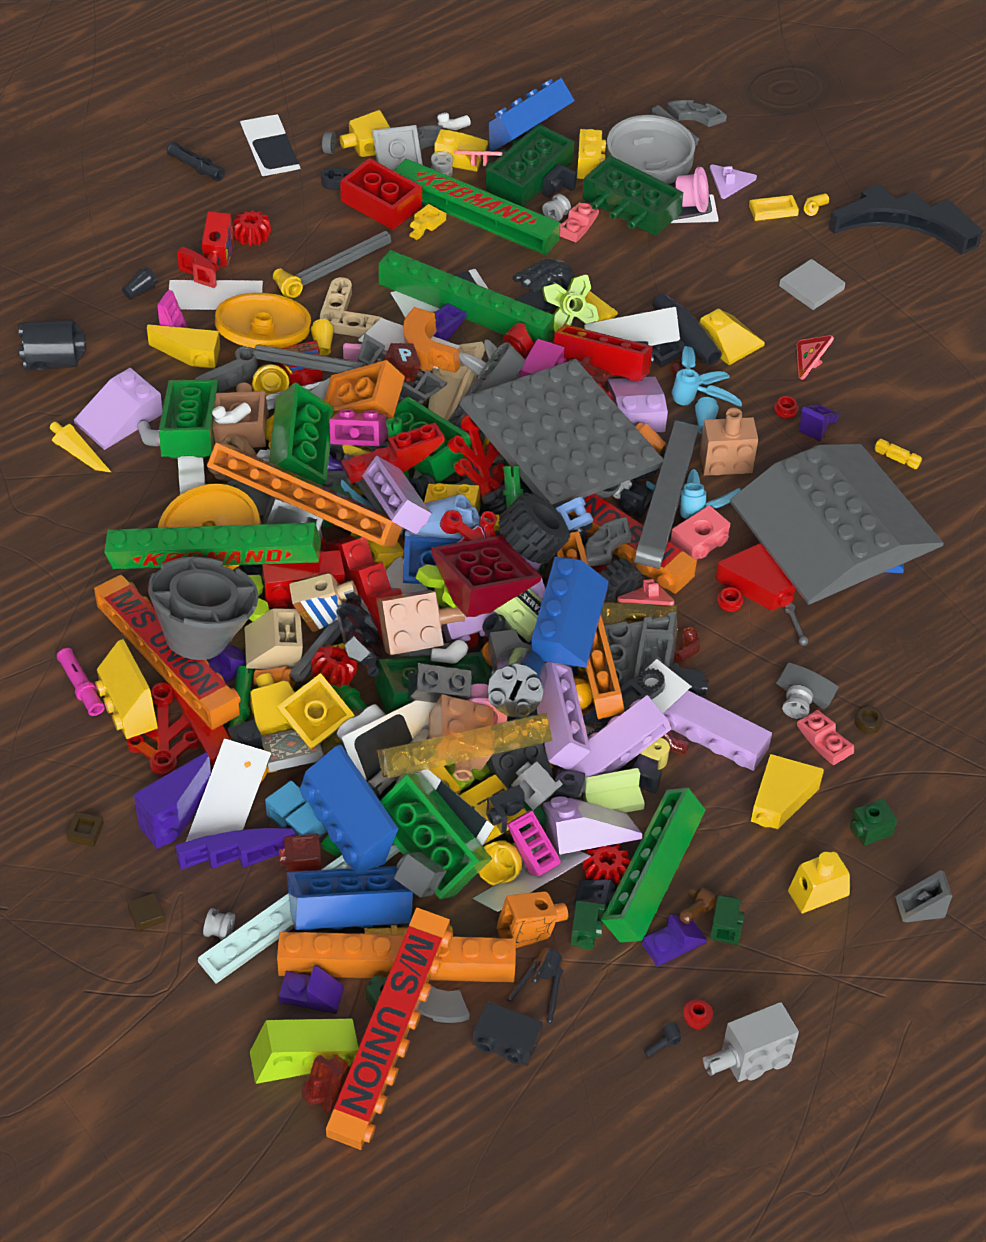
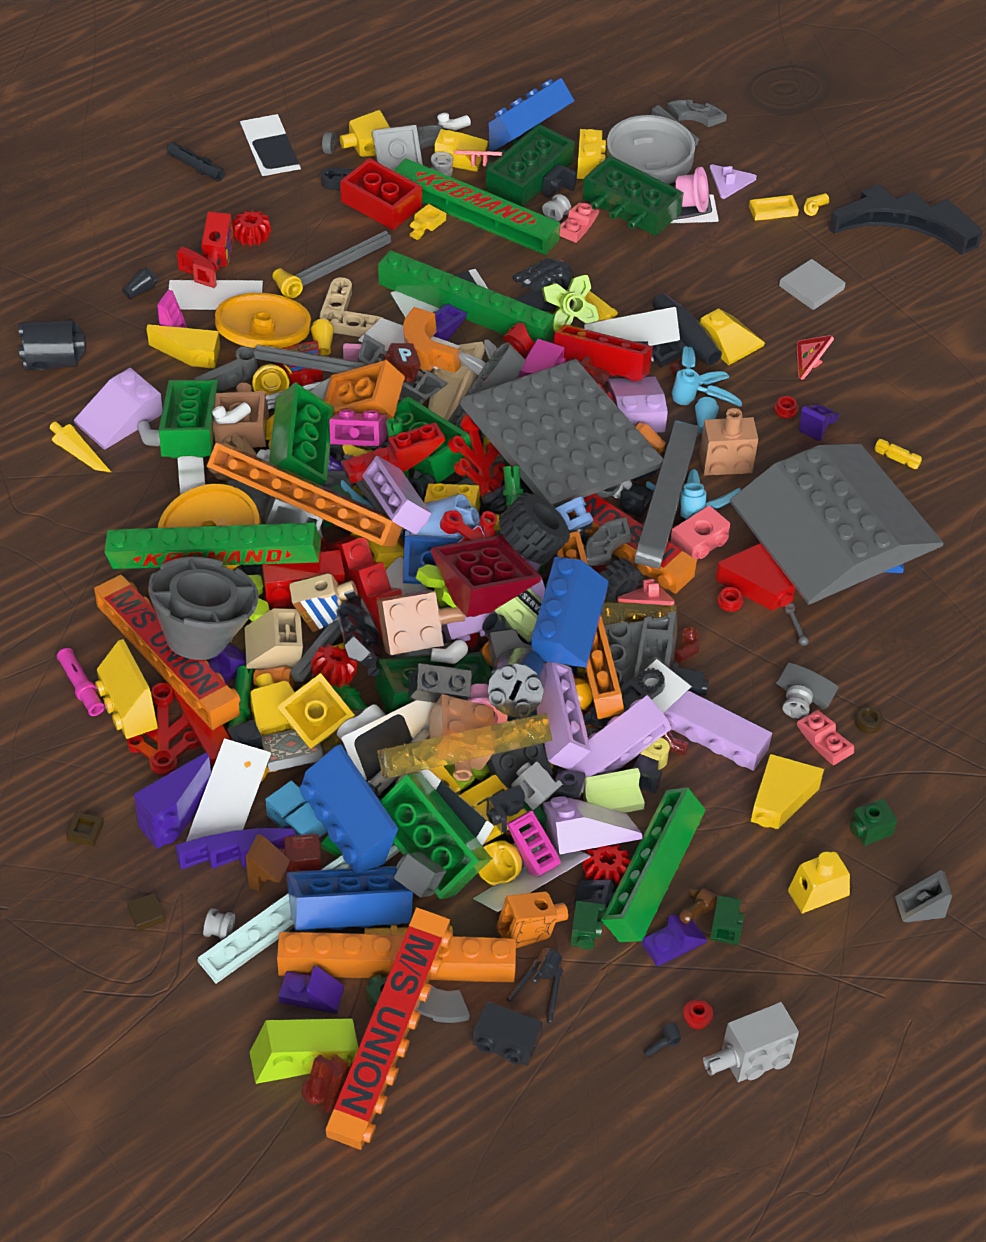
(264, 863): none -> reddish brown slope

